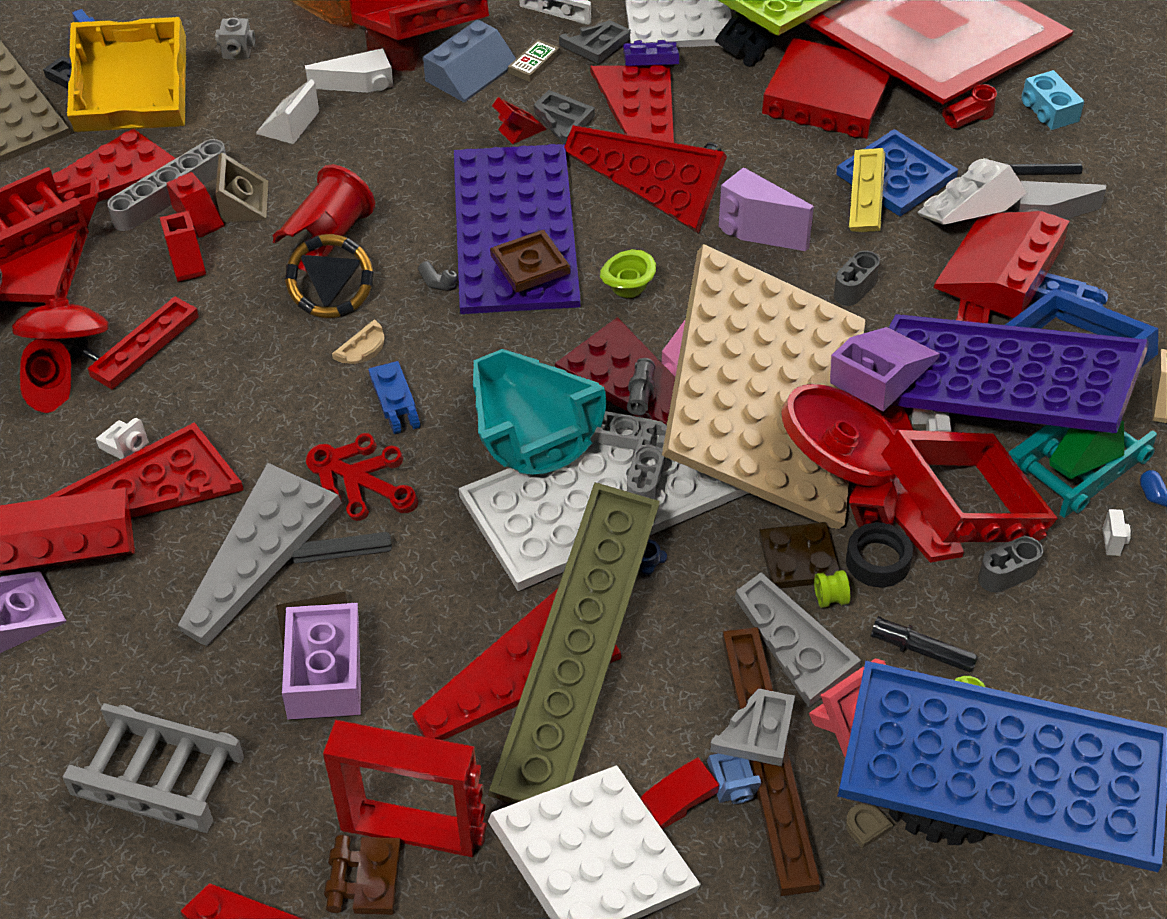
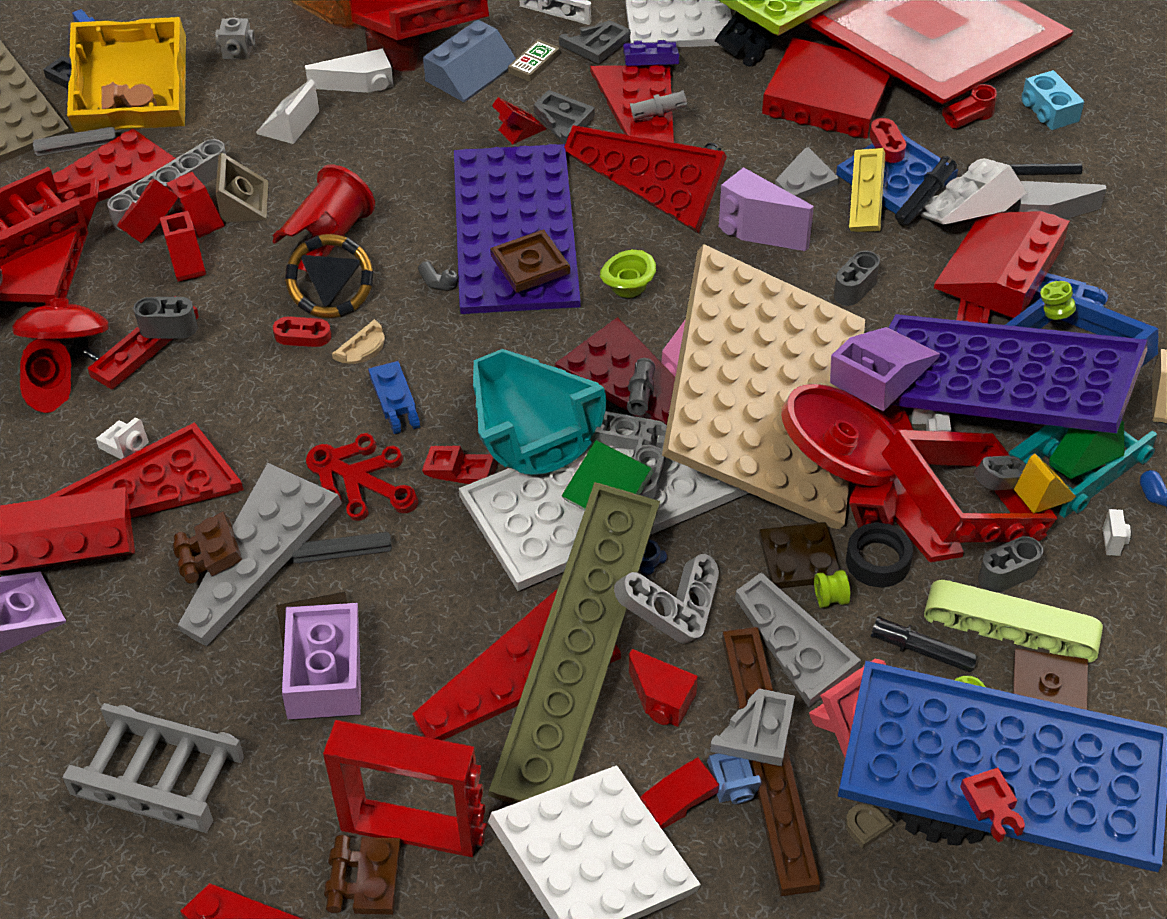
(73, 141): none -> light grey axle
(119, 95): none -> nougat leg
(144, 215): none -> red slope
(165, 317): none -> dark grey beam
(214, 541): none -> reddish brown plate
(302, 331): none -> red beam
(453, 465): none -> red slope
(608, 468): none -> green tile
(658, 105): none -> light grey pin
(662, 688): none -> red slope
(682, 617): none -> light grey beam
(806, 175): none -> light grey wing
(886, 133): none -> red beam
(932, 183): none -> black axle
(993, 798): none -> red plate
(999, 472): none -> dark grey beam
(1014, 619): none -> yellowish green beam
(1041, 486): none -> yellow slope
(1050, 677): none -> reddish brown plate
(1058, 300): none -> lime wheel

